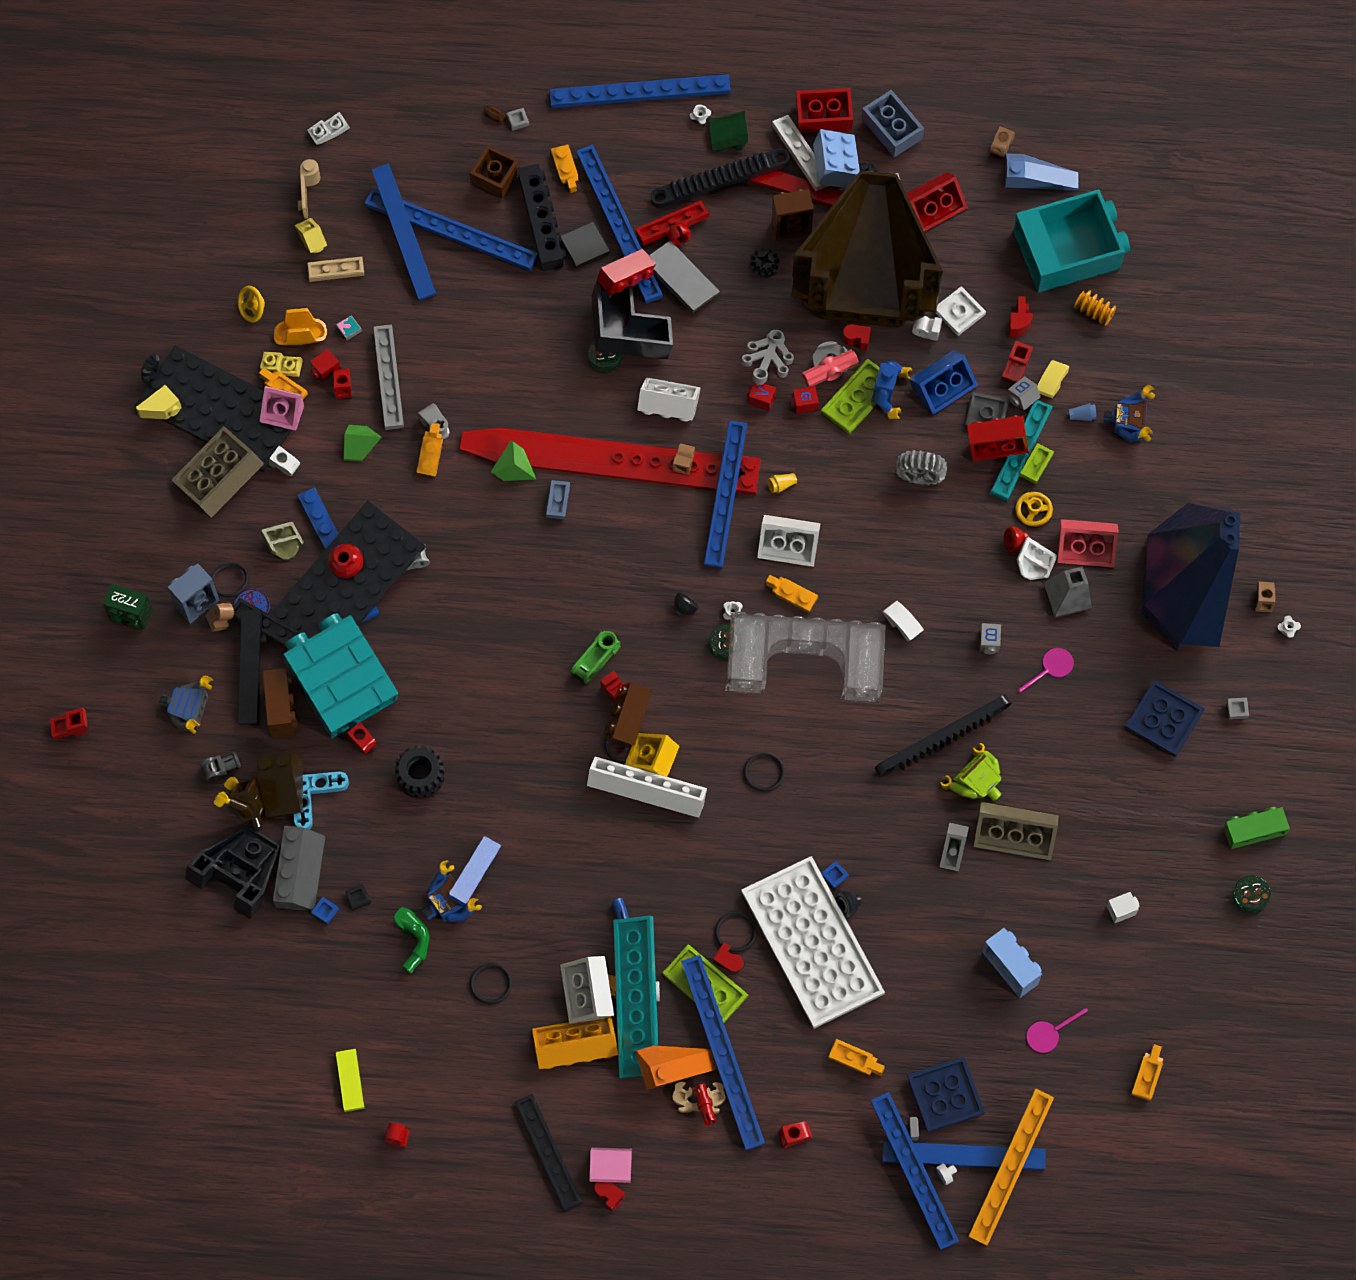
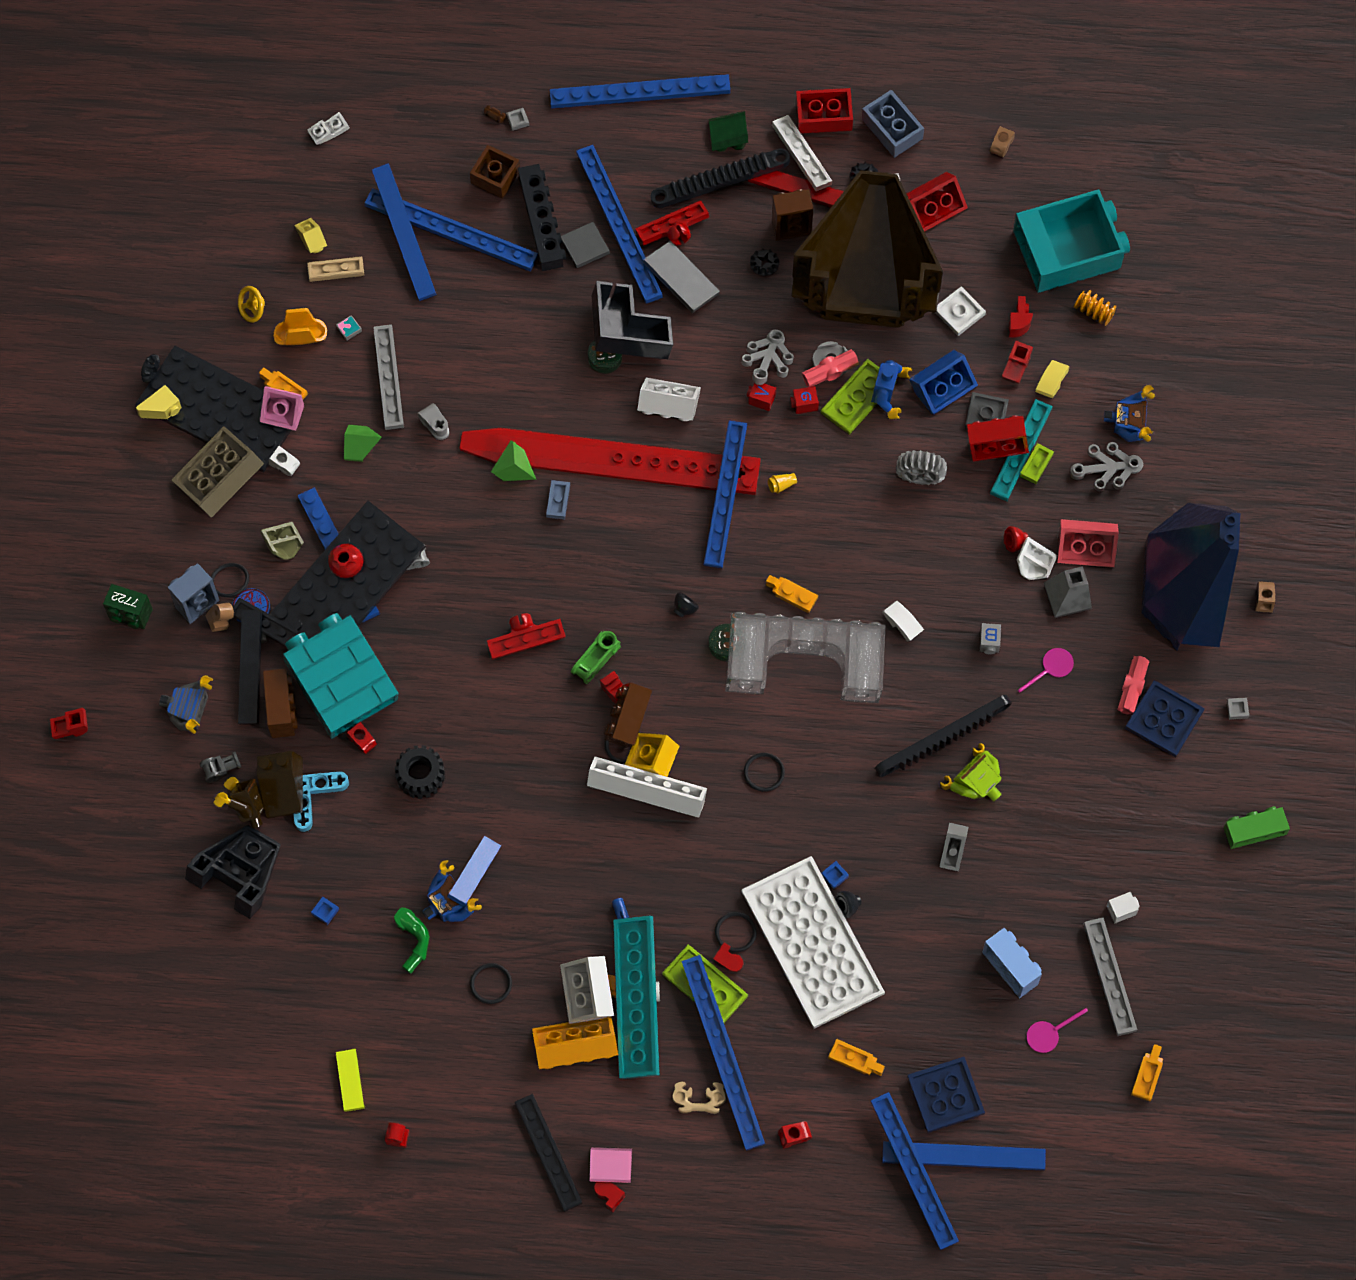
(286, 365): light yellow slope -> none
(299, 869): dark grey slope -> none
(309, 176): tan door -> none
(324, 365): red brick -> none
(342, 383): red leg -> none
(358, 897): black tile -> none
(430, 451): light orange hinge -> none
(525, 636): none -> red plate
(565, 166): light orange hinge -> none
(626, 272): brick -> none
(671, 1064): orange wedge -> none
(684, 459): medium nougat leg -> none
(700, 109): white plate -> none
(705, 1104): red pin -> none
(737, 606): white plate -> none
(788, 540): white slope -> none
(835, 158): light blue brick -> none
(857, 335): red leg -> none
(913, 1129): light grey tile -> none
(927, 328): white leg -> none
(946, 1173): white tile -> none
(1011, 1167): light orange plate -> none
(1016, 831): dark tan slope -> none
(1024, 393): light grey brick -> none
(1029, 172): medium blue wedge -> none
(1036, 501): yellow piece -> none
(1085, 413): medium blue cone -> none
(1108, 467): none -> light grey plant
(1110, 977): none -> light grey plate
(1133, 685): none -> coral piece
(1251, 894): clear green head -> none
(1289, 632): white plate -> none

